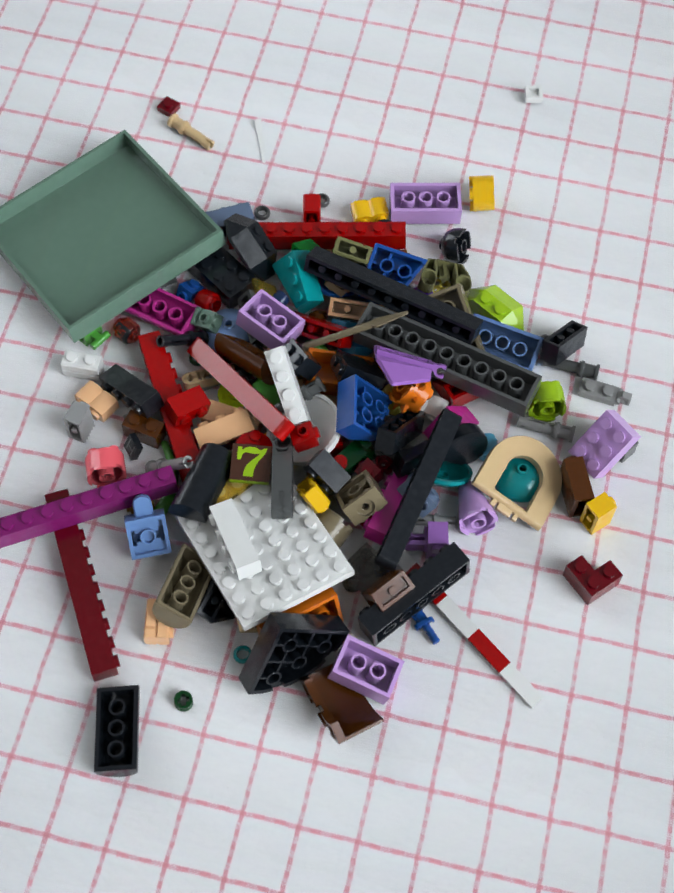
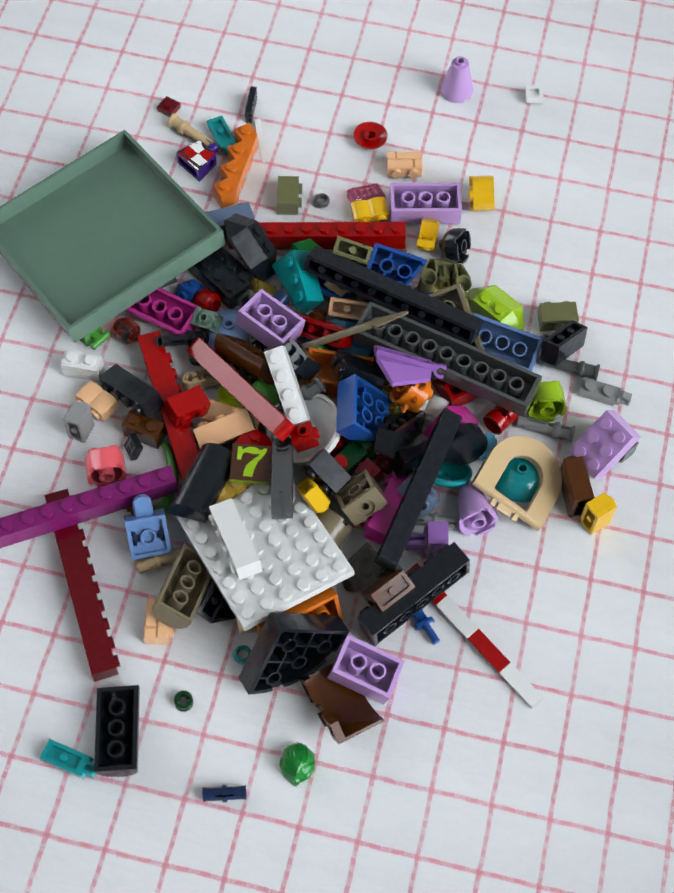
(68, 759): none -> teal hinge
(158, 561): none -> tan pin
(176, 464): light grey pin -> none
(198, 158): none -> torso
(221, 133): none -> teal hinge
(224, 793): none -> dark blue pin
(235, 171): none -> orange brick
(251, 104): none -> black tile
(262, 208): dark grey piece -> none
(288, 195): none -> olive brick
(297, 763): none -> green hair
(311, 208): red brick -> none
(353, 193): none -> clear pink slope
(370, 135): none -> red dish
(404, 164): none -> light nougat brick
(428, 234): none -> yellow brick
(457, 83): none -> lavender cone
(499, 419): none -> red wheel
(556, 315): none -> olive brick
(591, 583): dark red brick -> none

